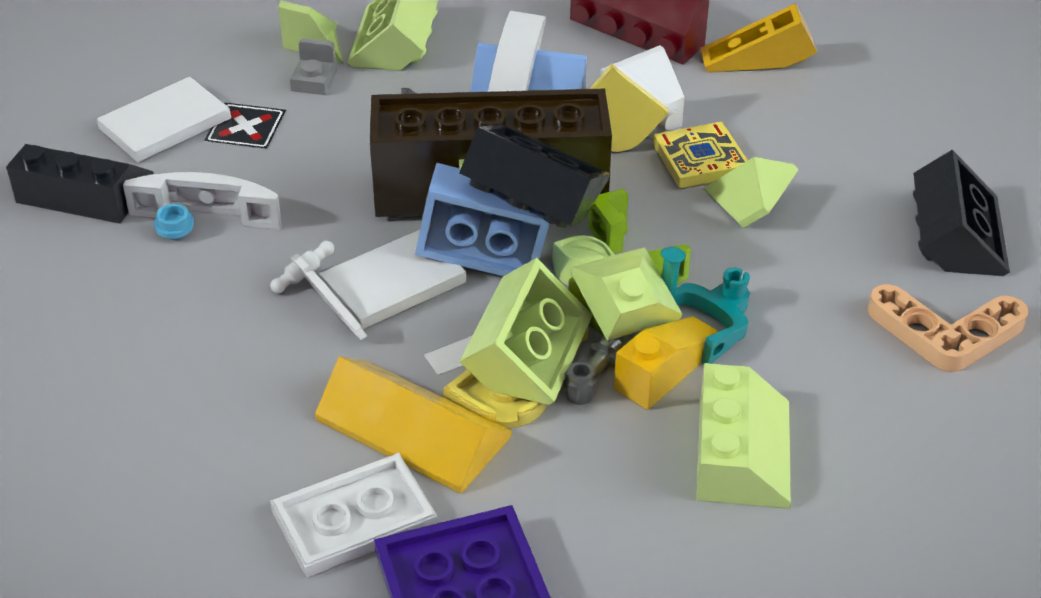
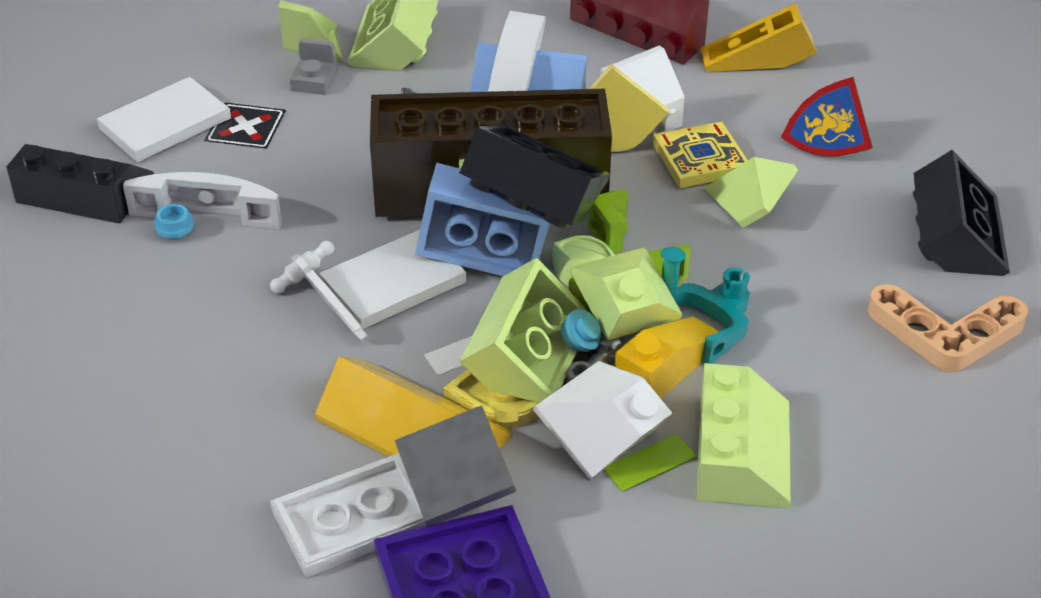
(455, 466): none -> flat silver tile
(581, 331): none -> medium azure plate
(602, 415): none -> white slope
(649, 462): none -> lime sticker
(830, 122): none -> shield

